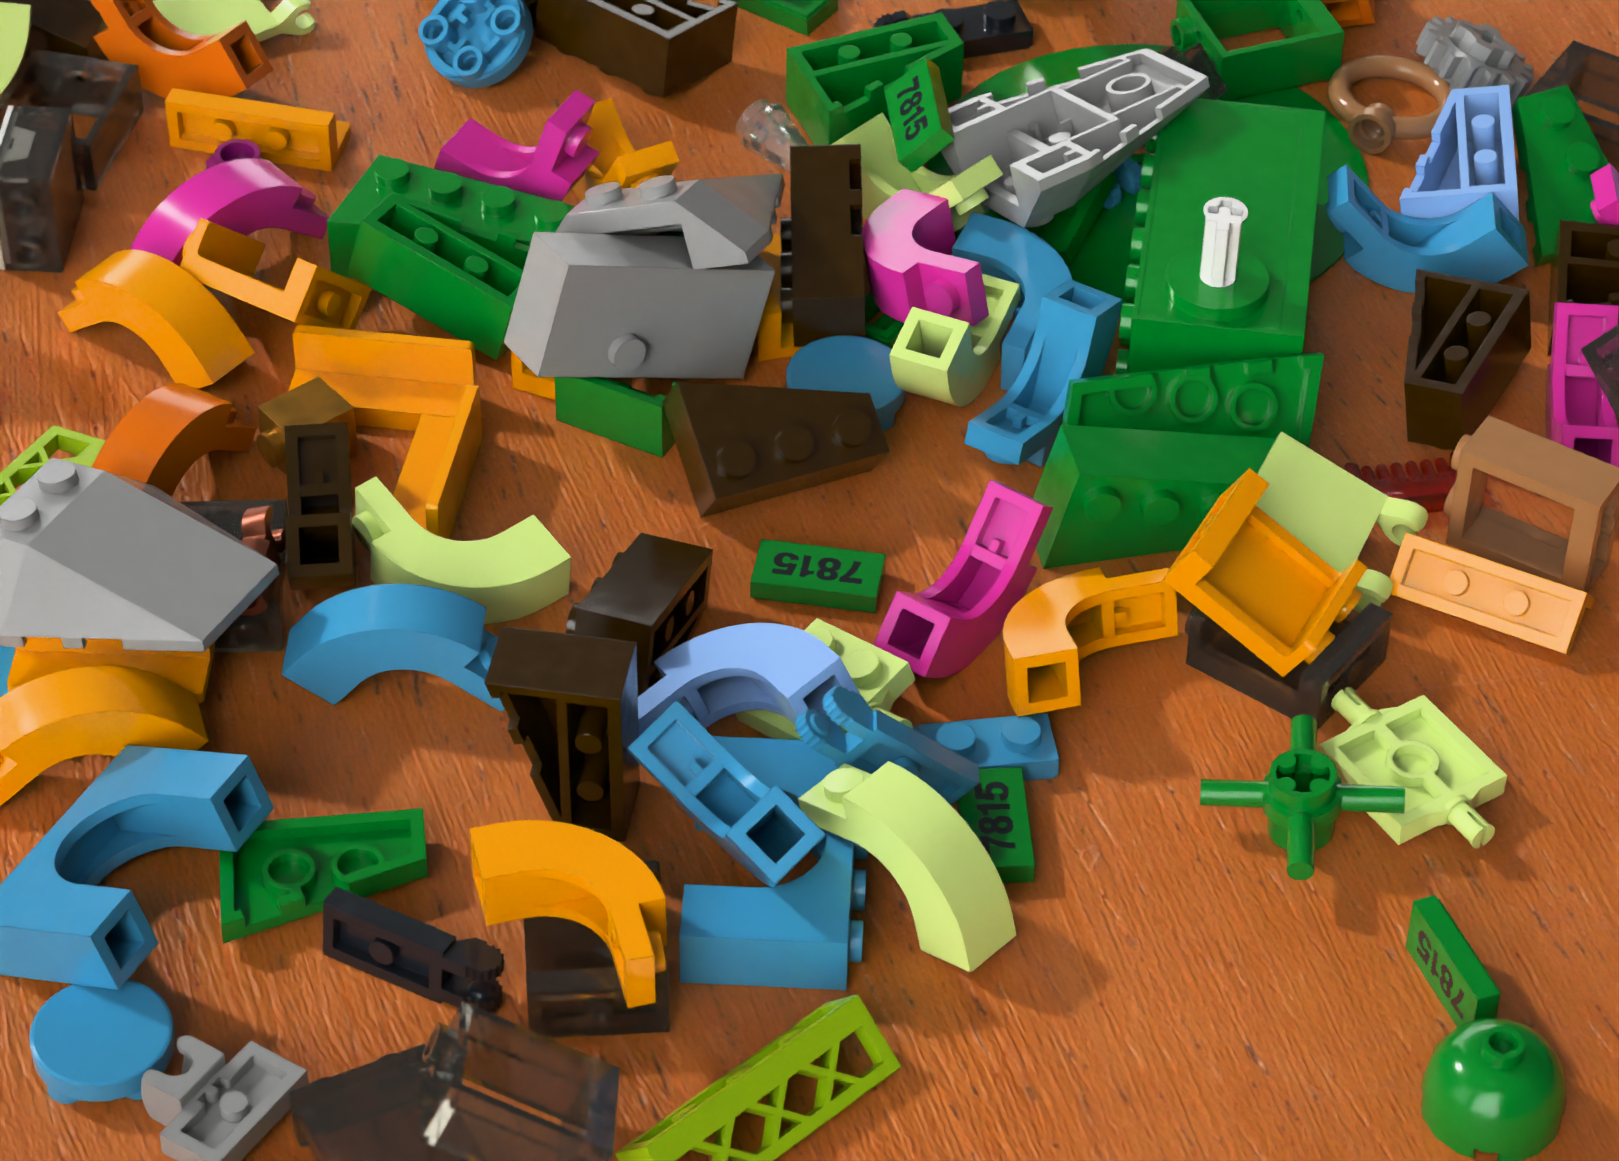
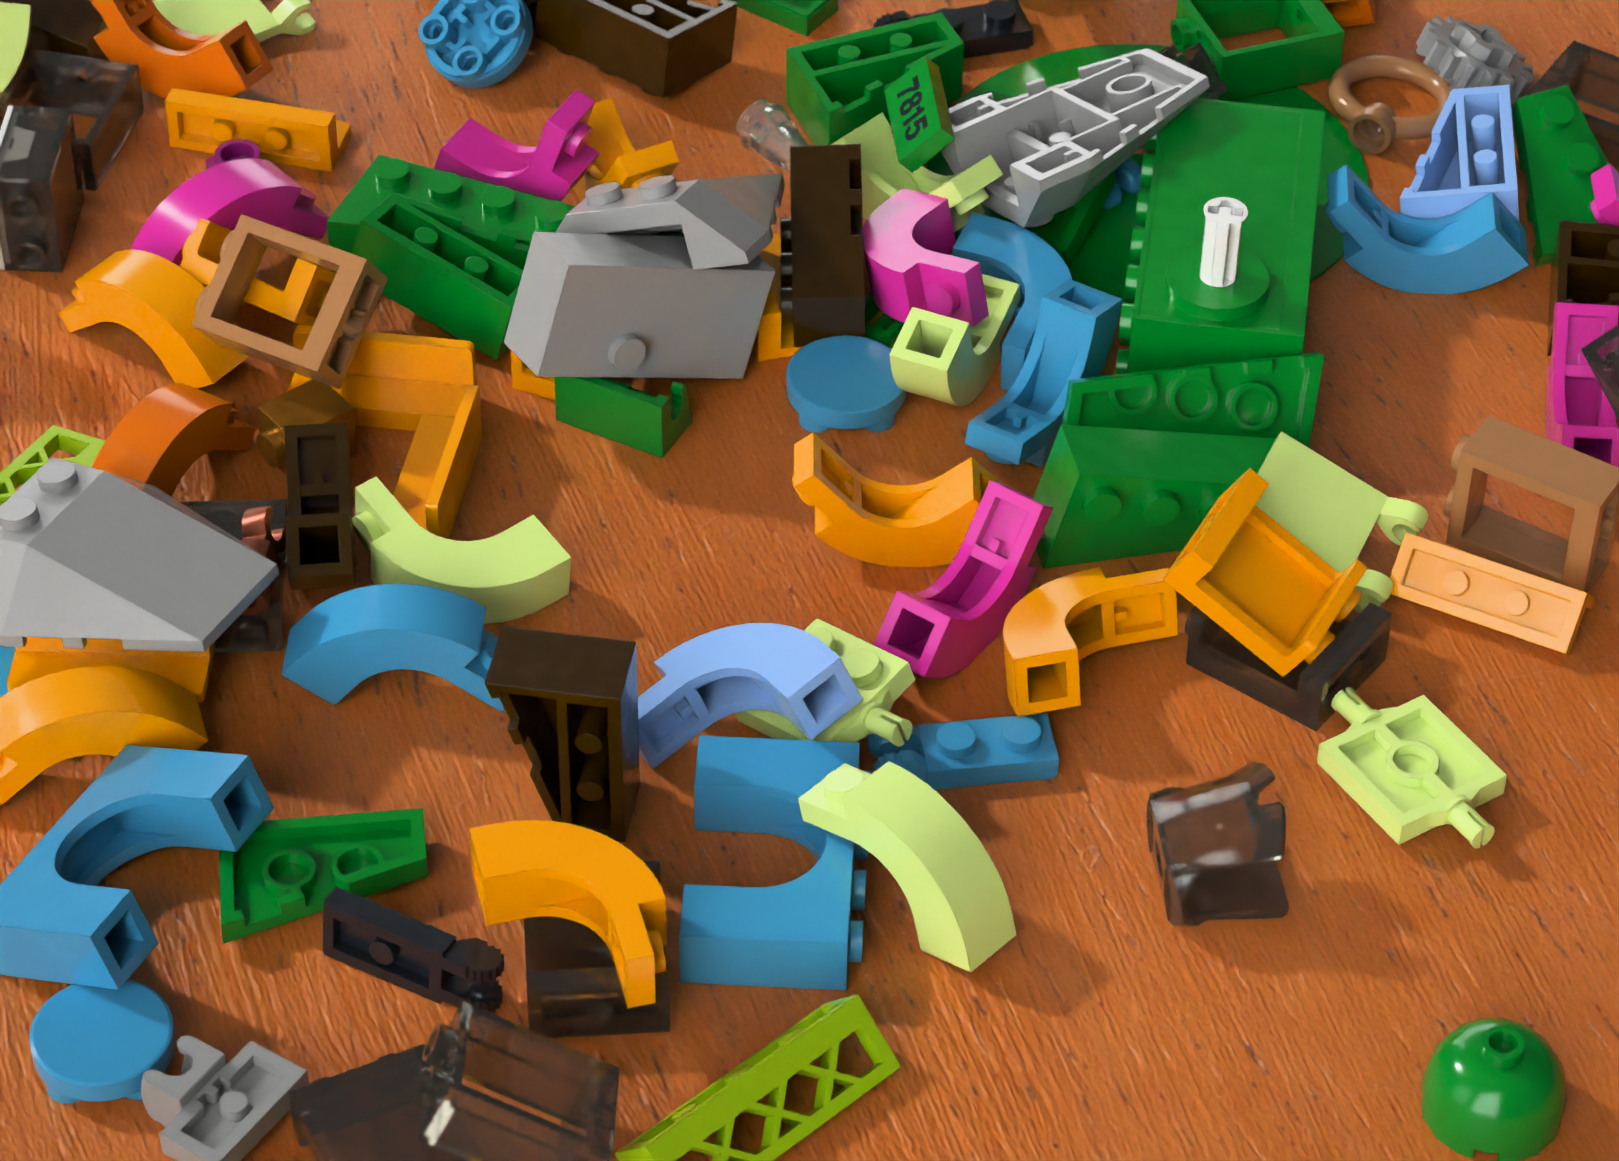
(338, 323): none -> medium nougat window
(649, 598): dark brown wedge -> none
(723, 798): dark azure arch -> none
(769, 440): dark brown wedge -> none
(818, 576): green tile -> none
(878, 738): dark azure hinge -> none
(885, 521): none -> light orange arch
(1000, 820): green tile -> none
(1219, 848): none -> clear smoke piece
(1302, 797): green bar -> none
(1426, 490): clear red piece -> none
(1450, 963): green tile -> none
(1461, 354): dark brown wedge -> none

